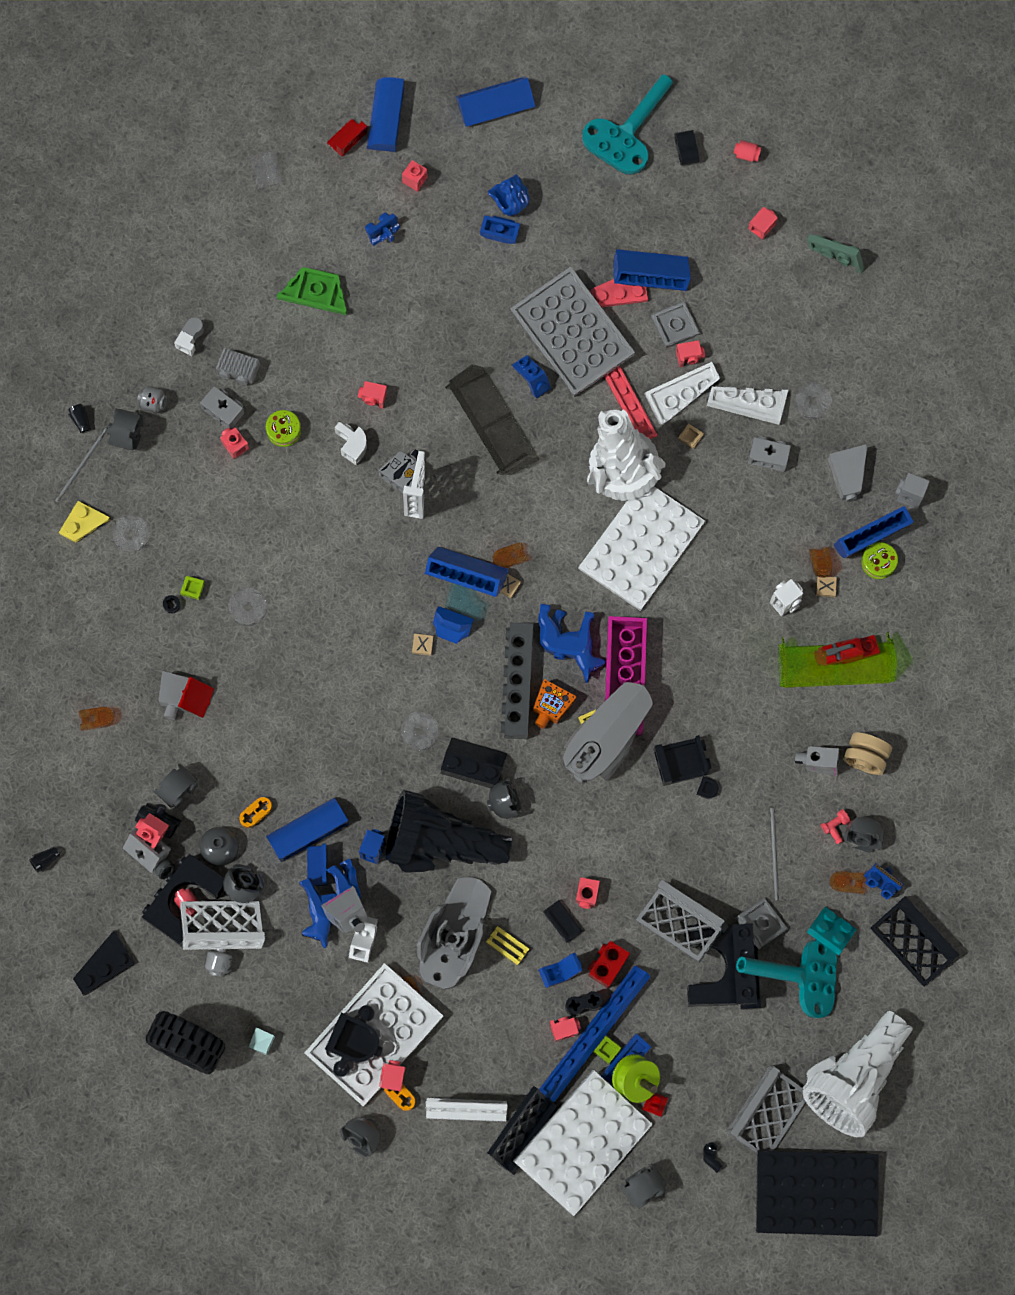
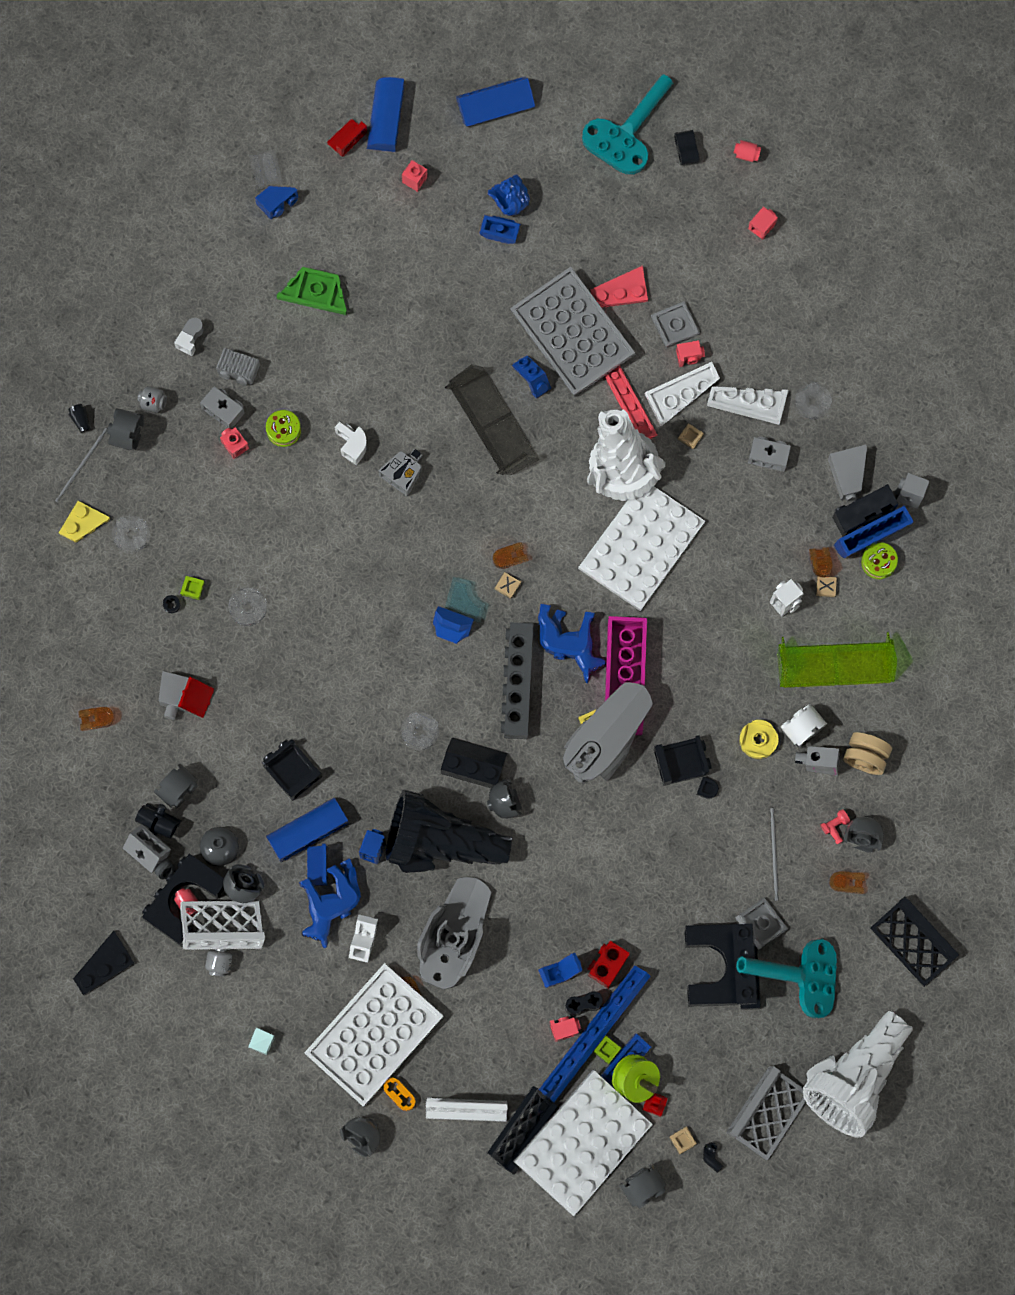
(43, 859): black cone -> none
(151, 829): coral brick -> none
(185, 1042): black tyre -> none
(252, 809): light orange beam -> none
(272, 200): none -> blue slope
(291, 769): none -> black panel
(346, 911): light grey torso -> none
(354, 1040): black piece -> none
(373, 394): coral brick -> none
(383, 230): blue hips -> none
(392, 1075): coral brick -> none
(414, 496): white fence -> none
(422, 644): tan tile -> none
(466, 571): blue brick -> none
(503, 952): light yellow tile -> none
(552, 703): orange torso -> none
(562, 921): black tile -> none
(587, 884): coral brick -> none
(651, 270): blue brick -> none
(683, 1140): none -> tan tile
(694, 910): light grey fence -> none
(767, 733): none -> light yellow plate
(803, 725): none -> white brick
(817, 1193): black plate -> none
(831, 930): teal plate -> none
(843, 253): sand green wing -> none
(847, 651): red plate -> none
(865, 510): none -> black wedge
(883, 879): blue hips -> none

